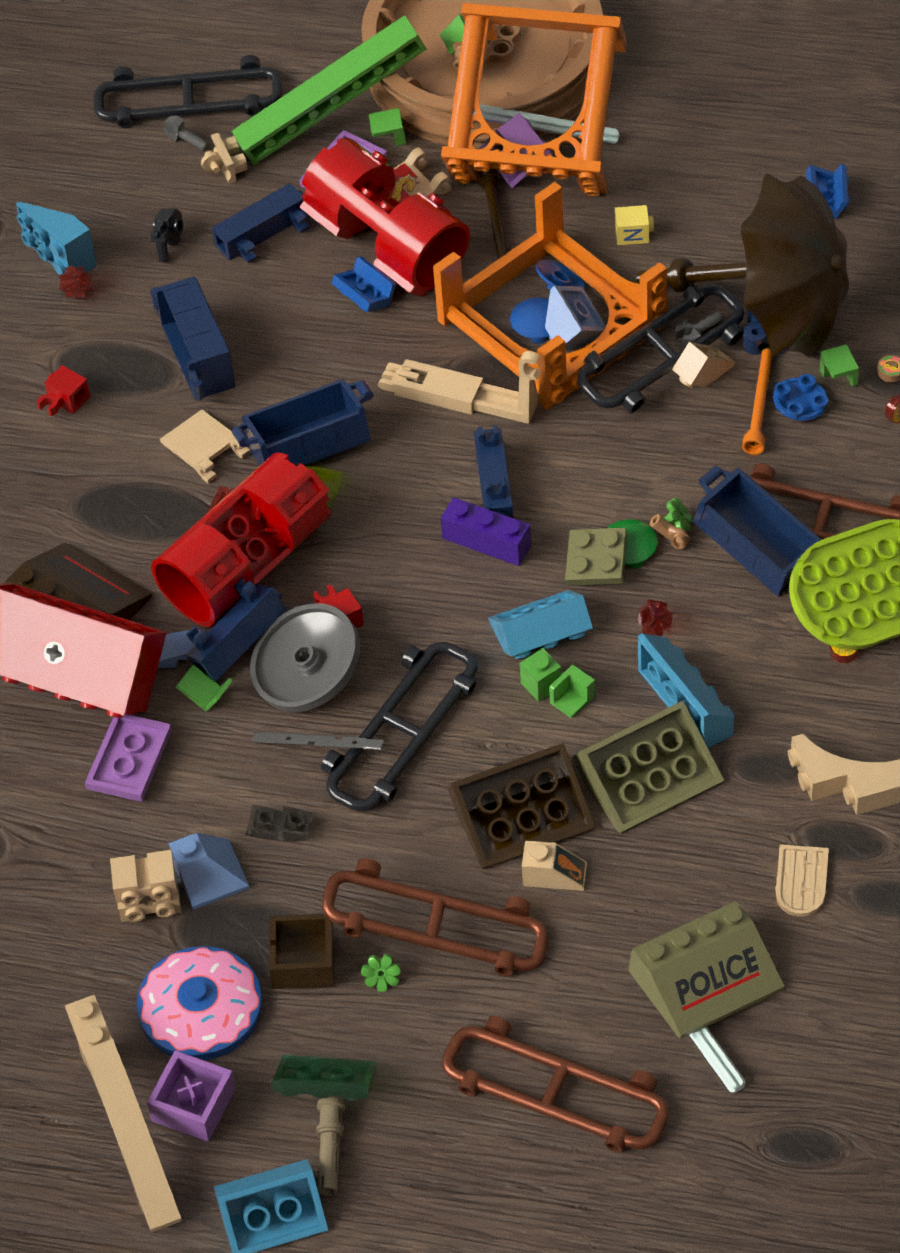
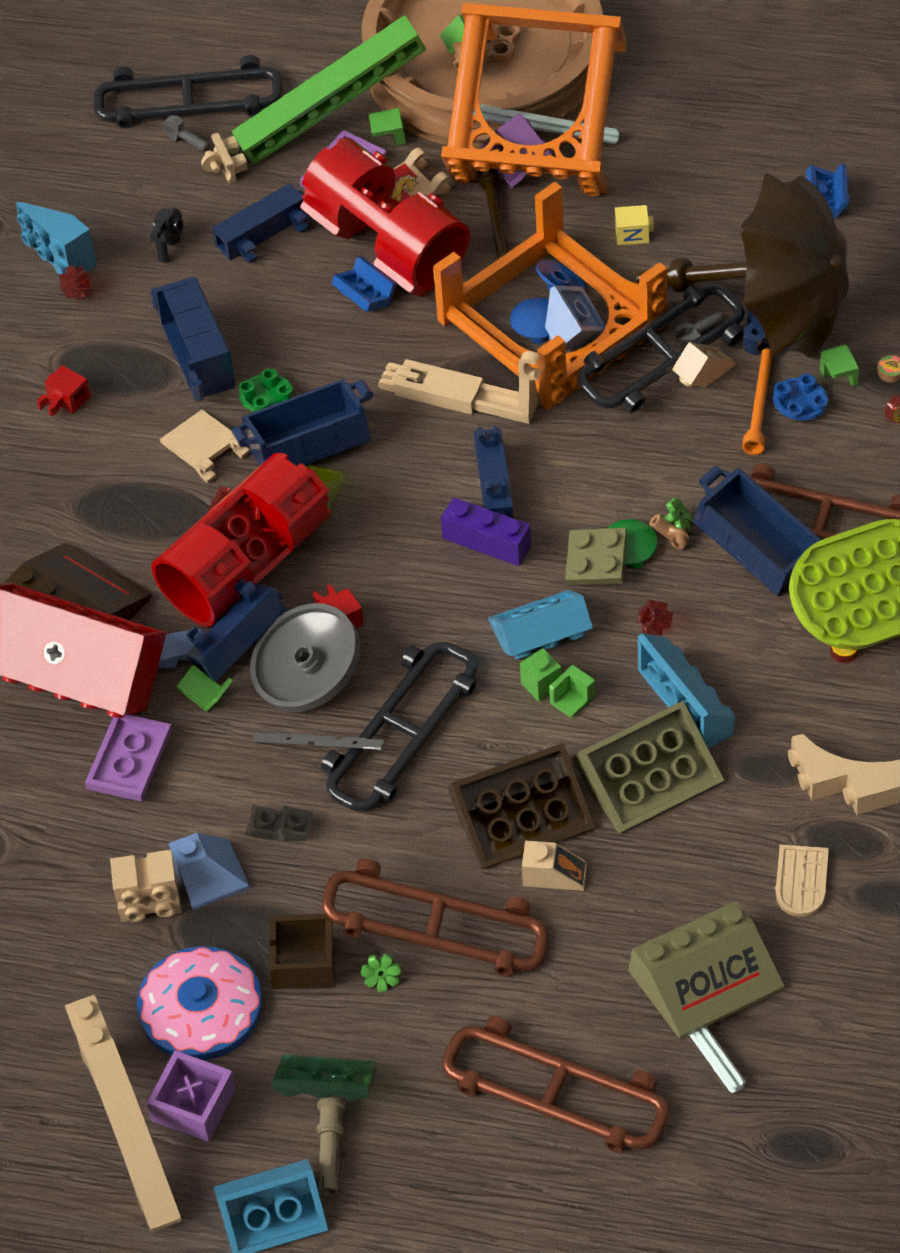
(264, 390): none -> green dish

